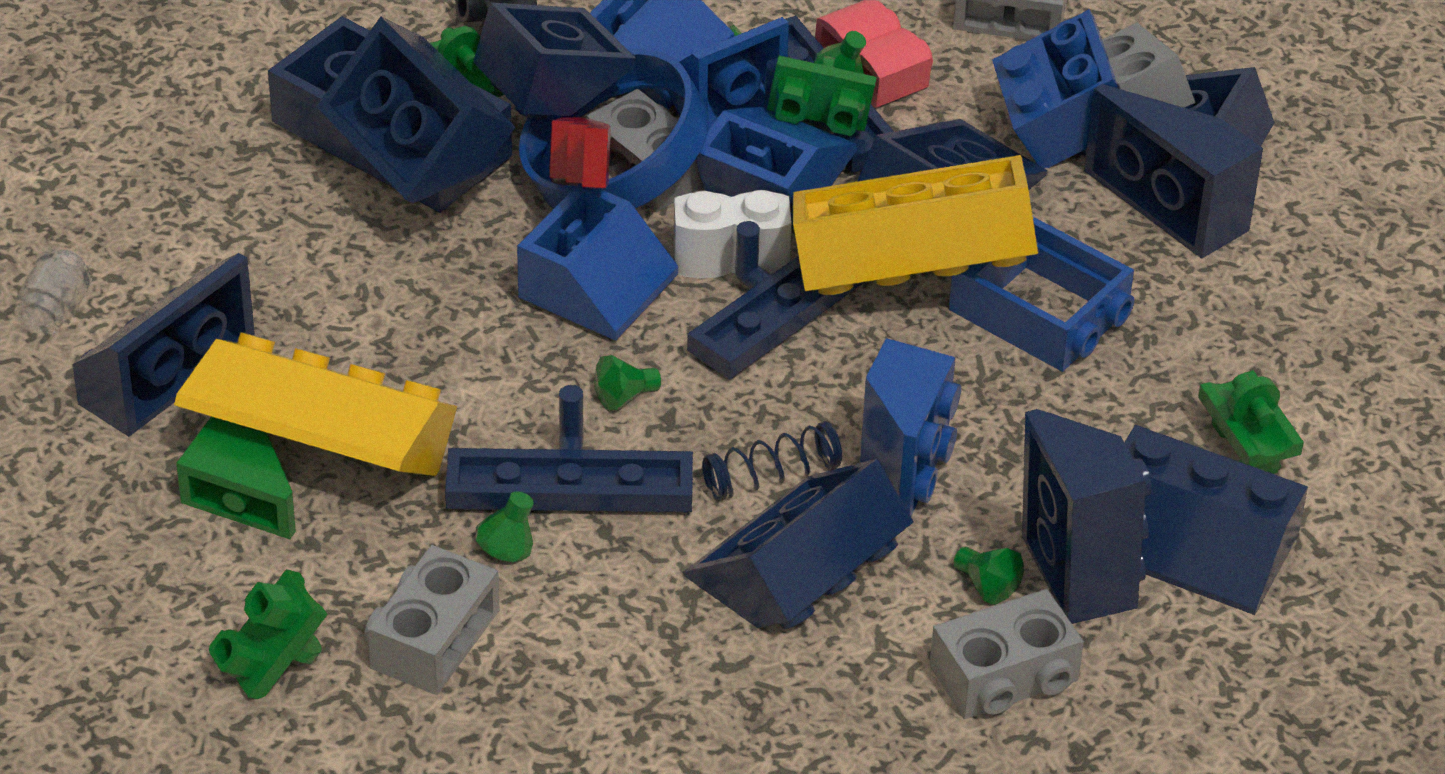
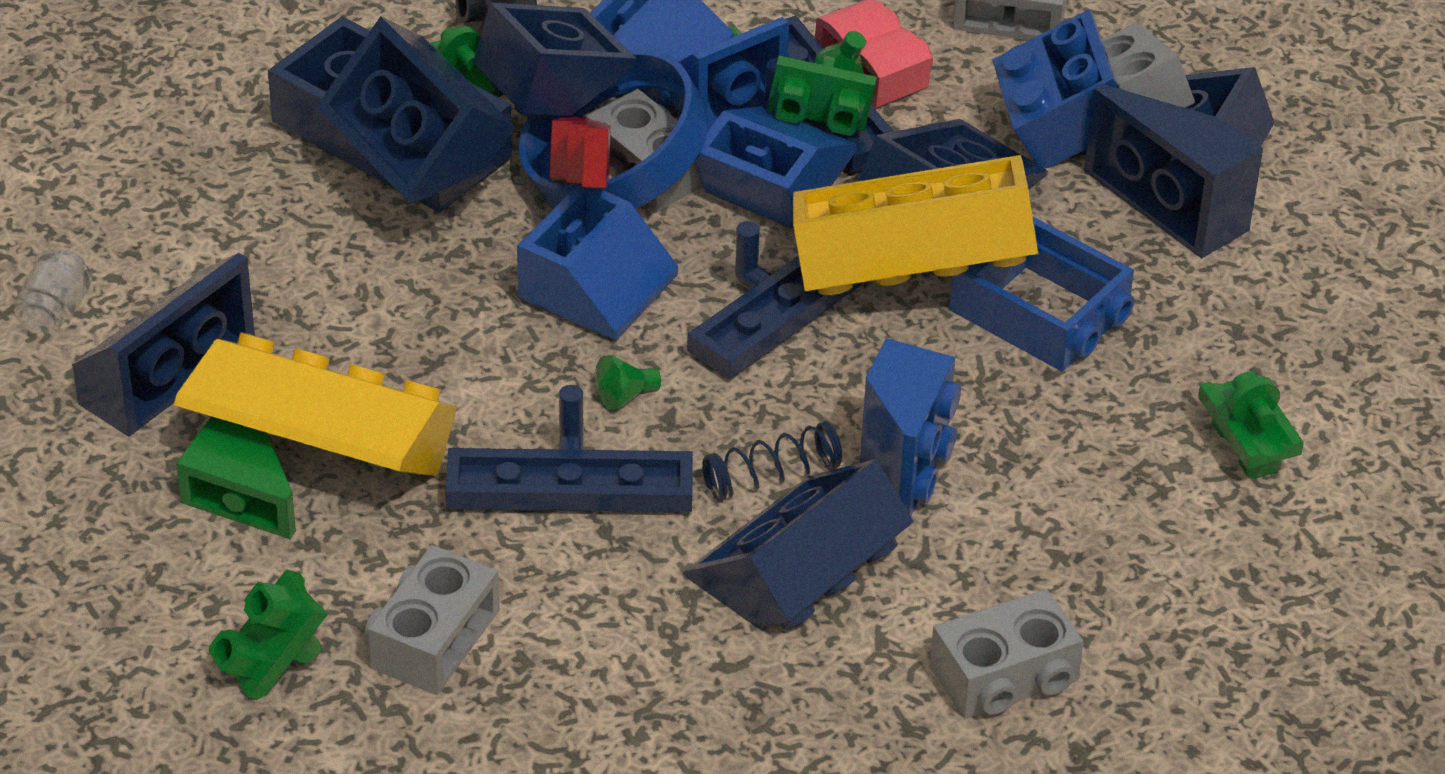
(507, 531): green rock -> none
(707, 231): white brick -> none
(993, 573): green rock -> none
(1084, 515): dark blue slope -> none
(1215, 520): dark blue slope -> none

